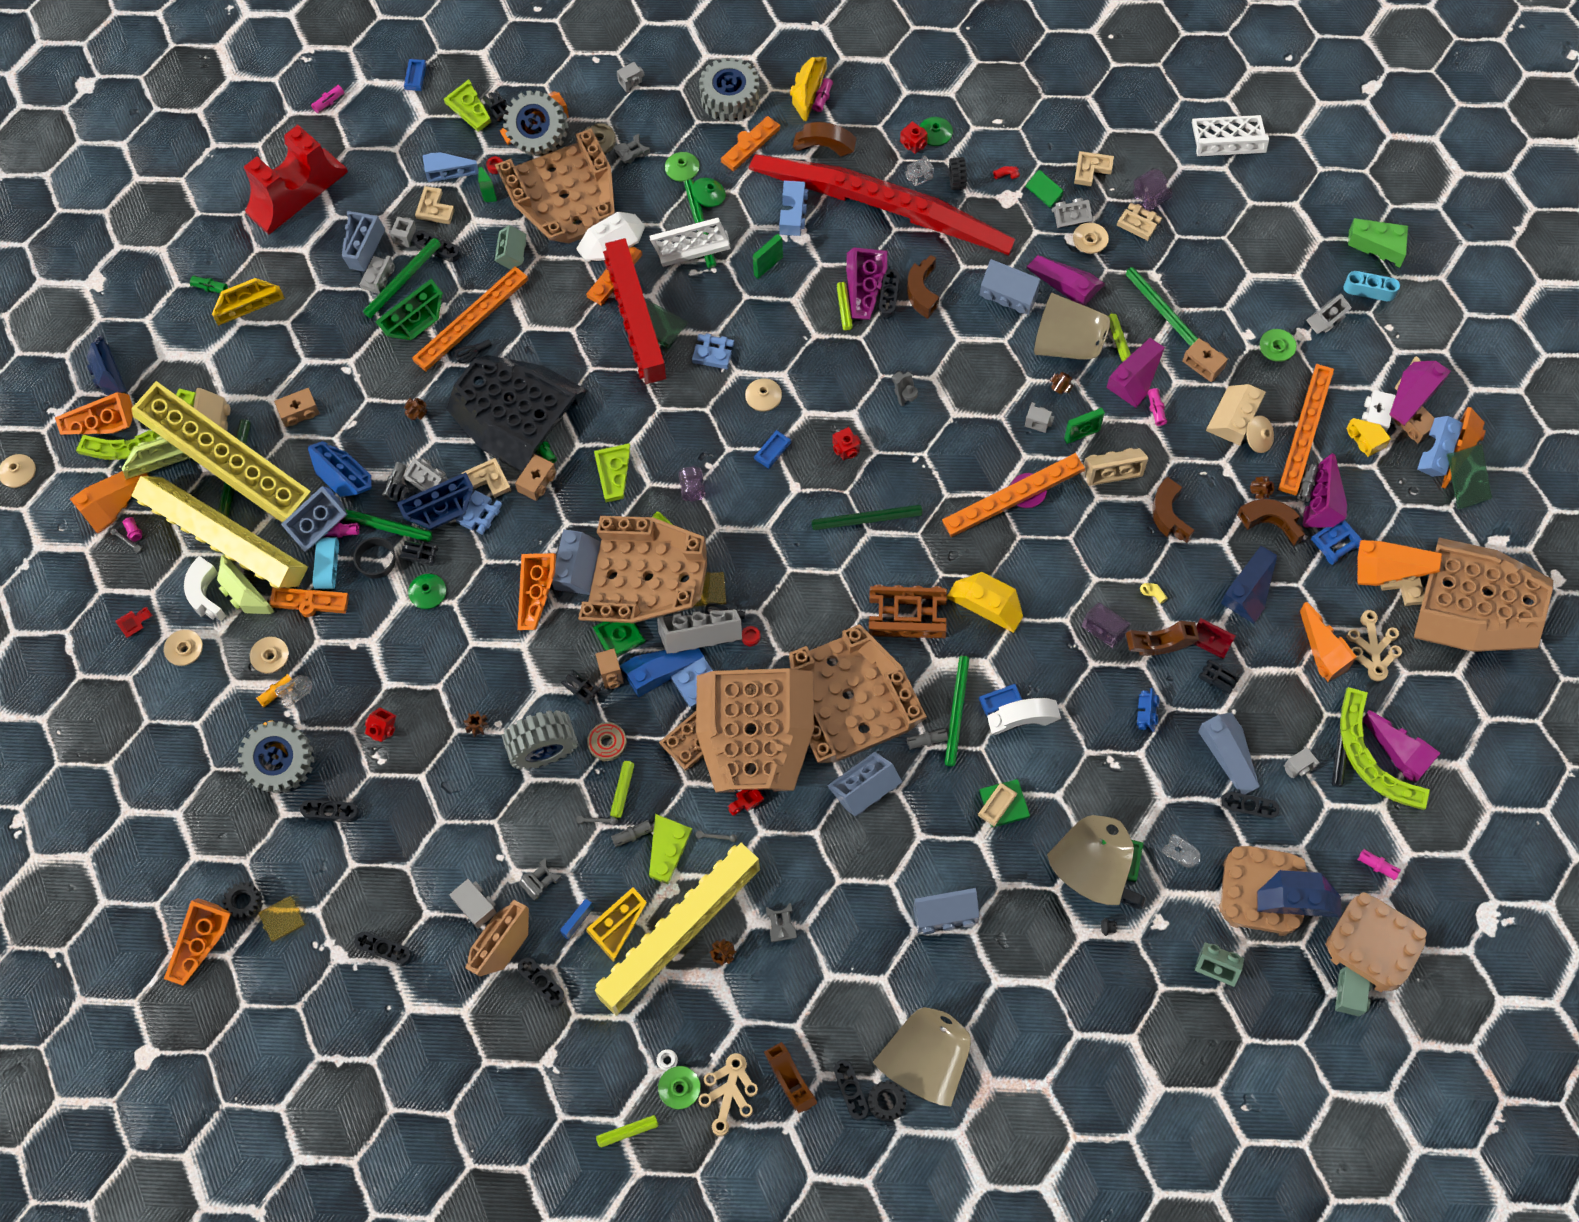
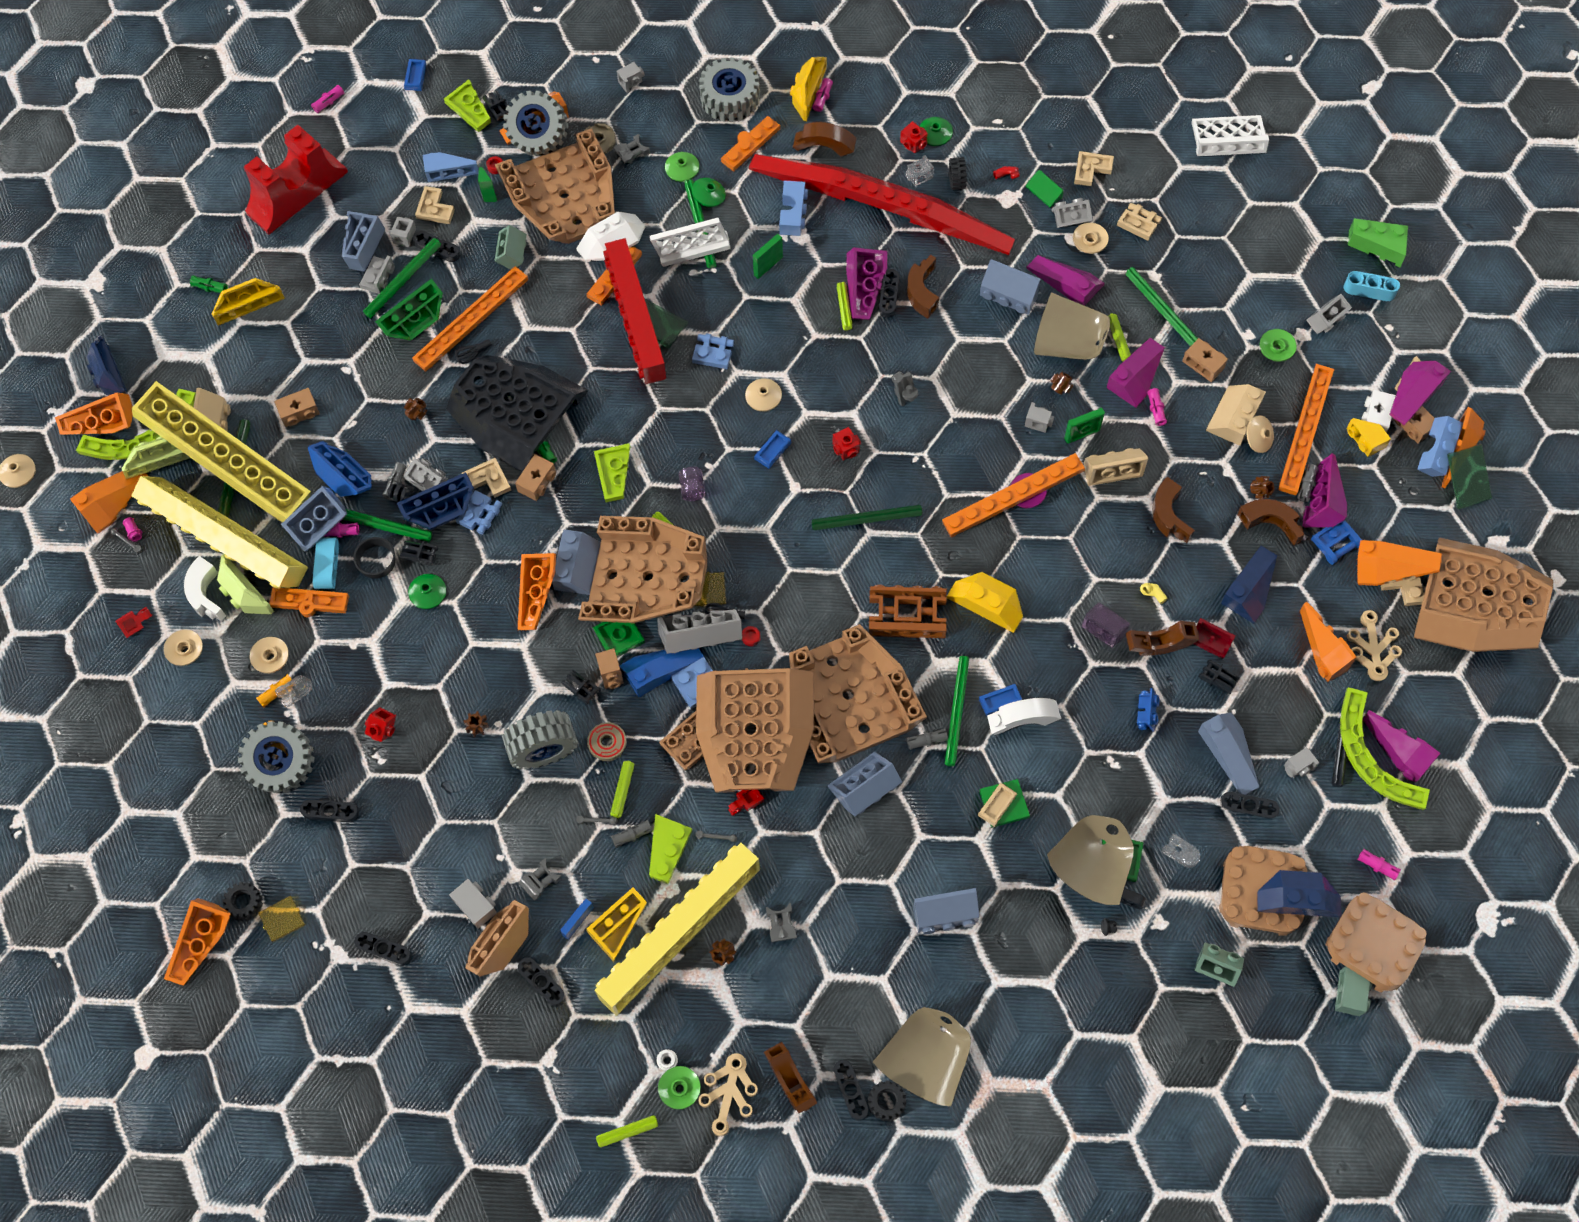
(1152, 189): clear purple brick -> none

